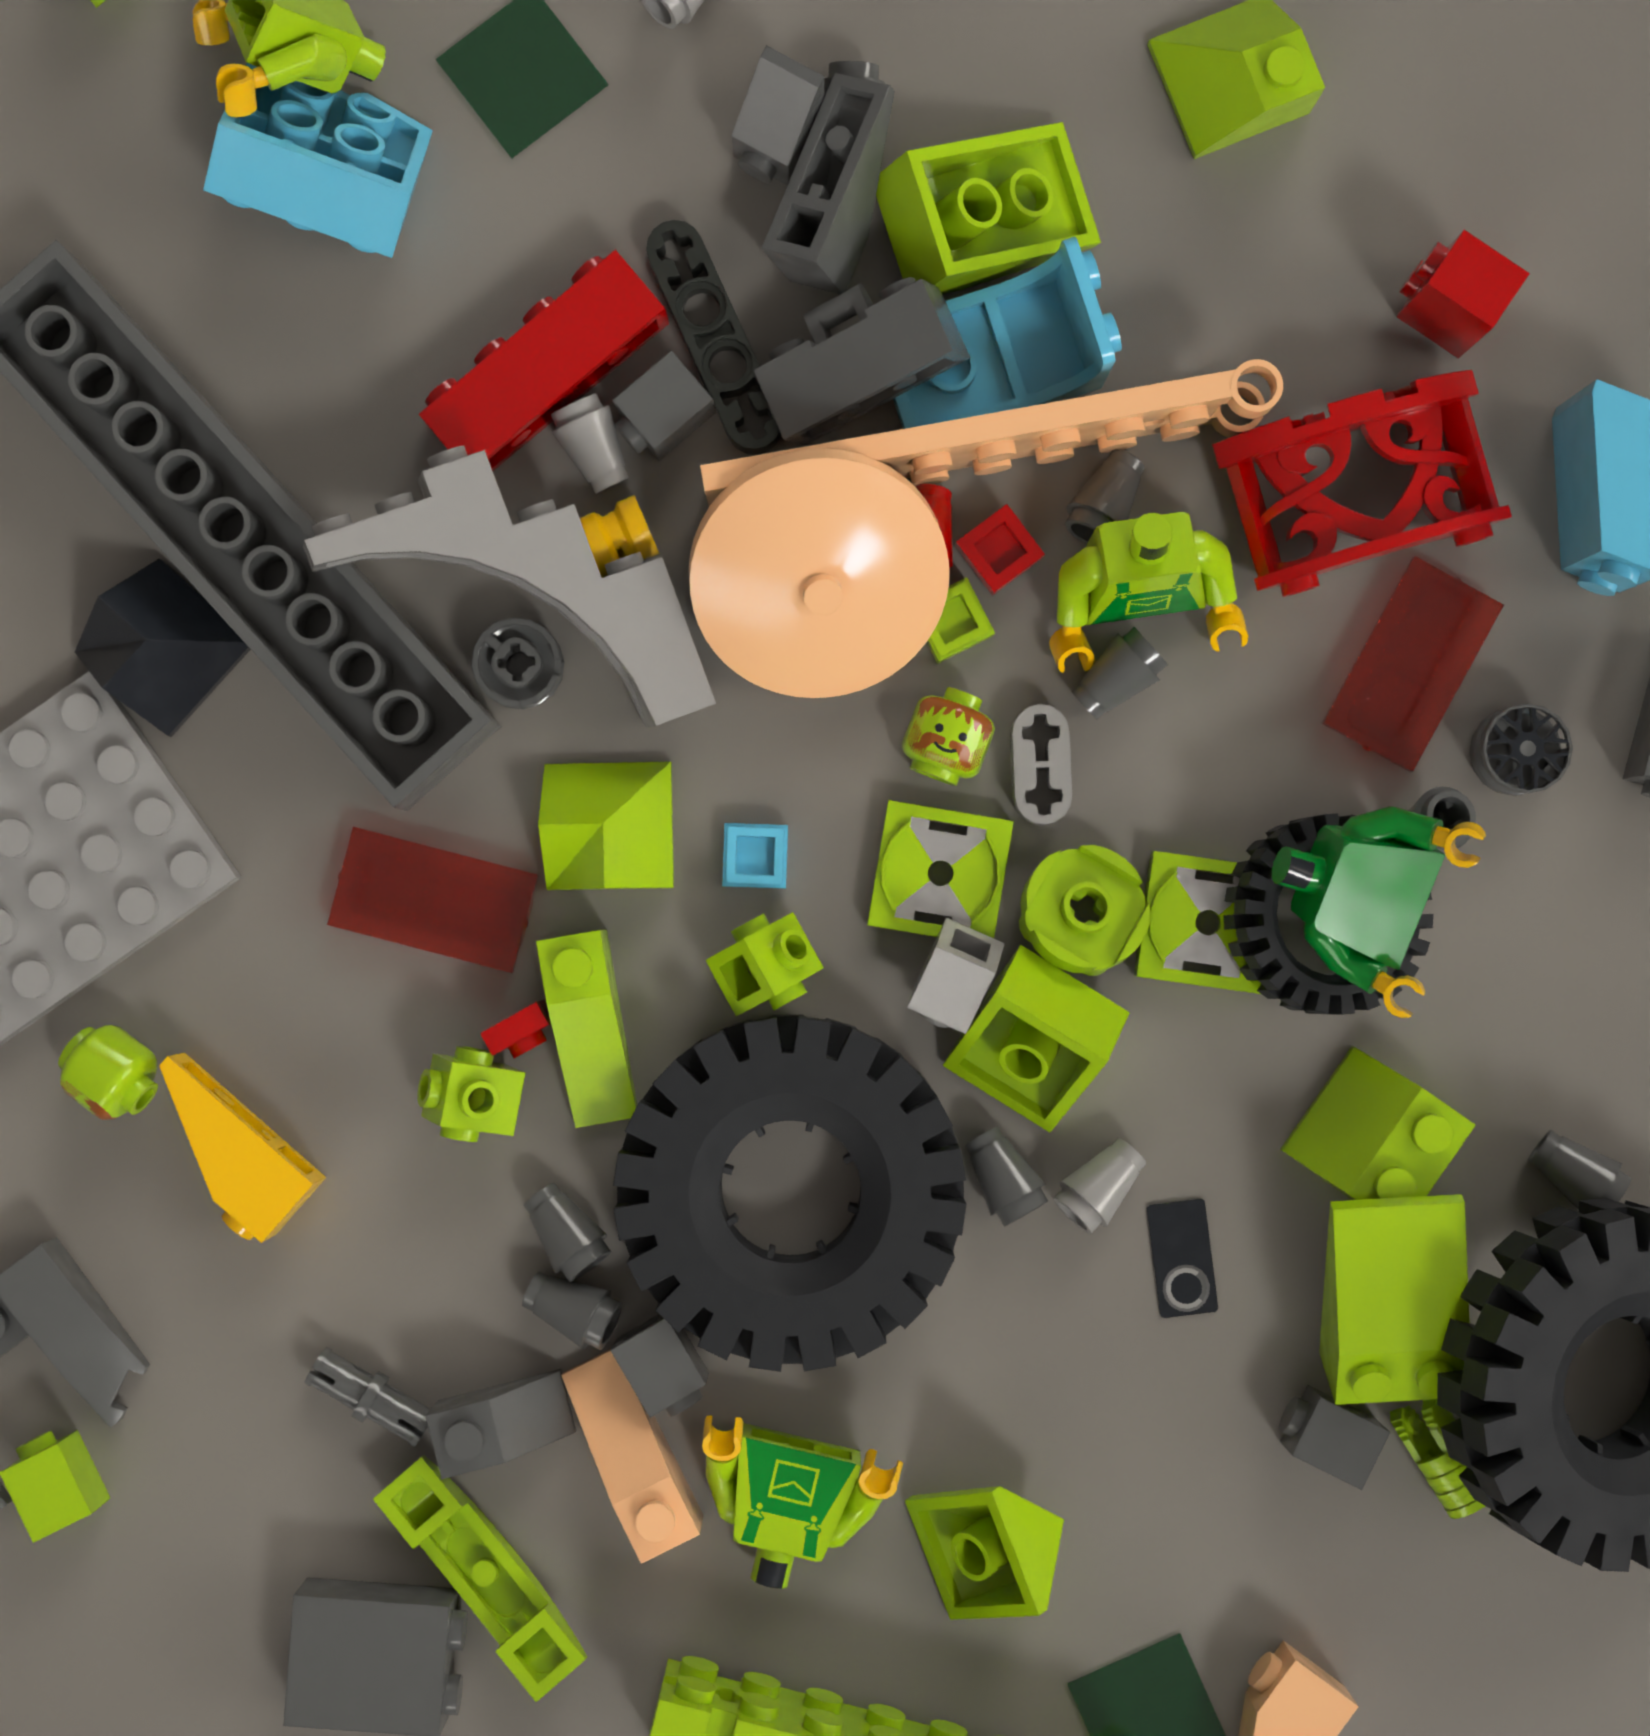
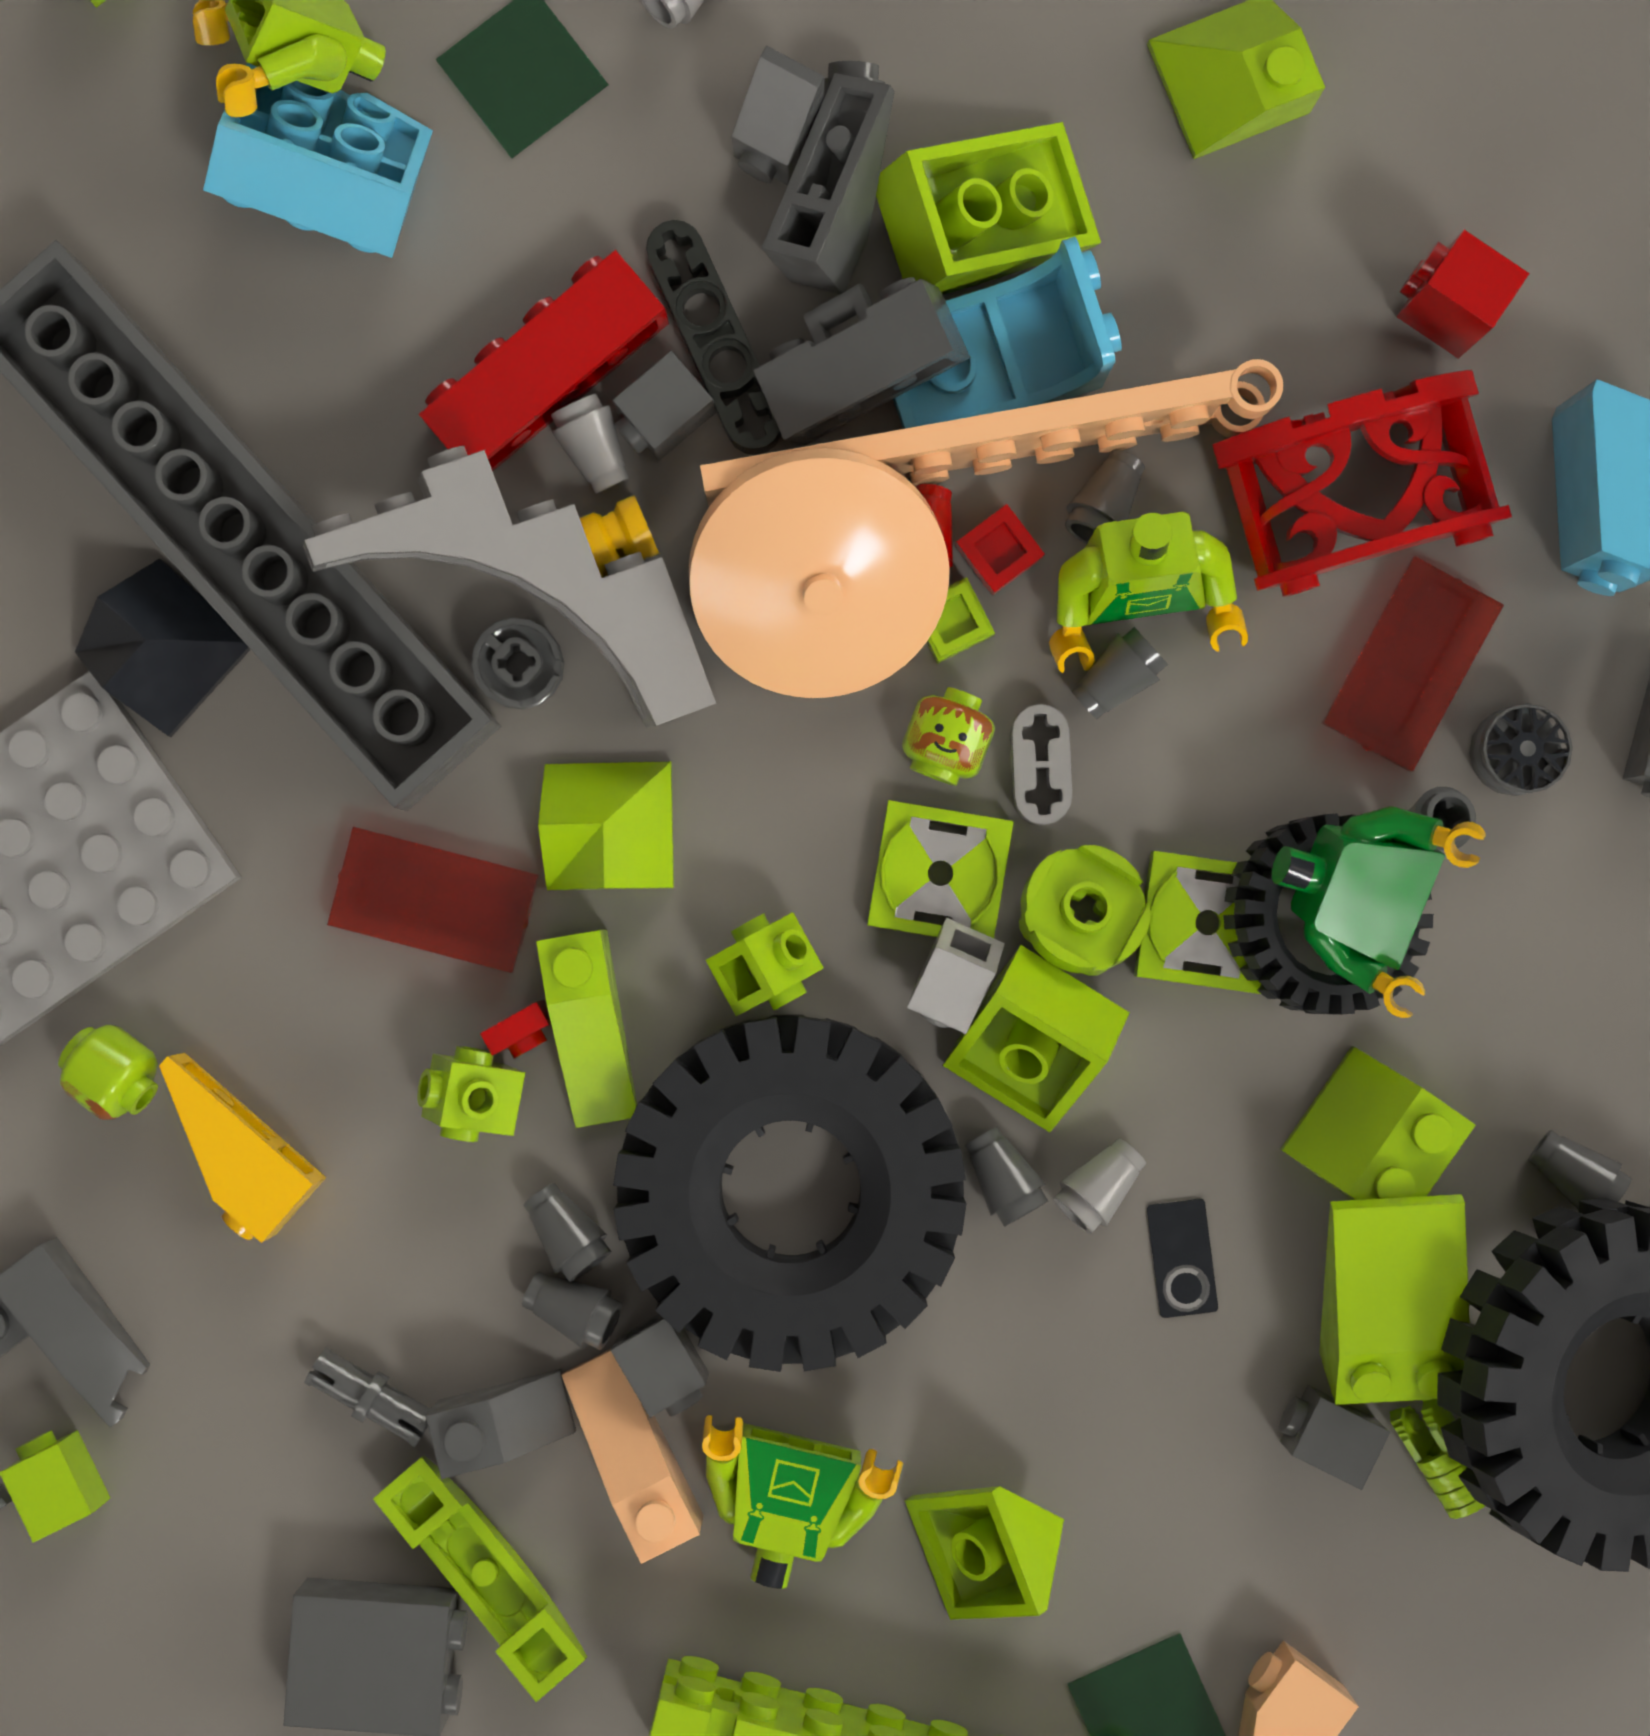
(755, 855): medium azure tile -> none

